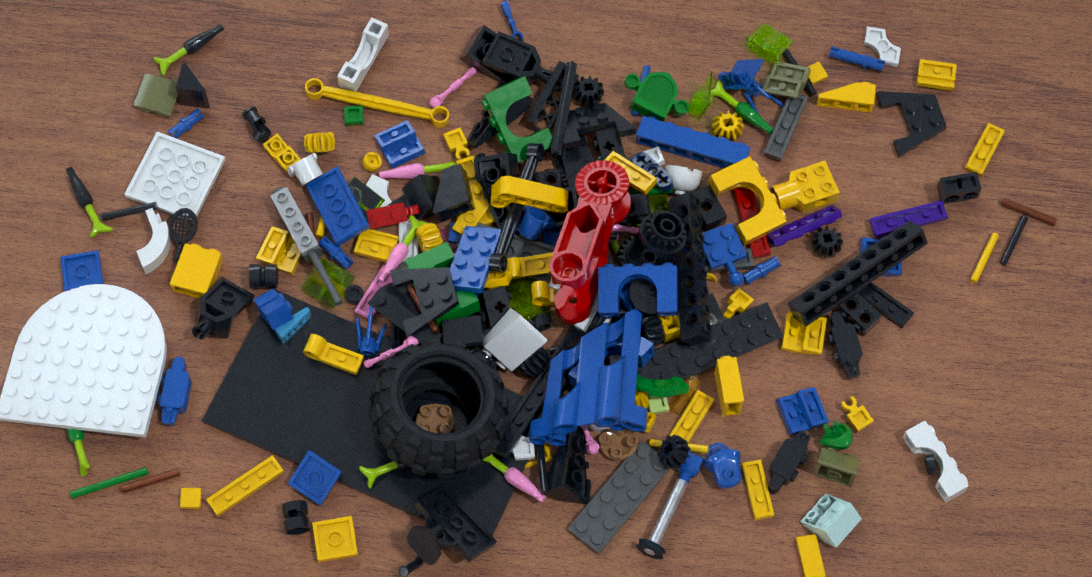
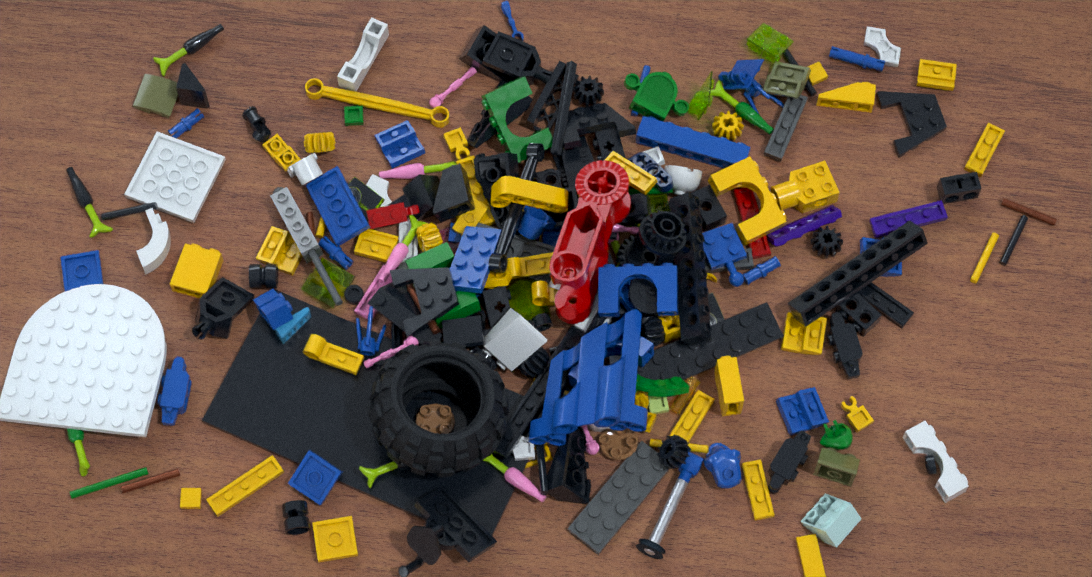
(178, 250): black piece -> none
(372, 161): yellow tile -> none
(738, 302): yellow plate -> none

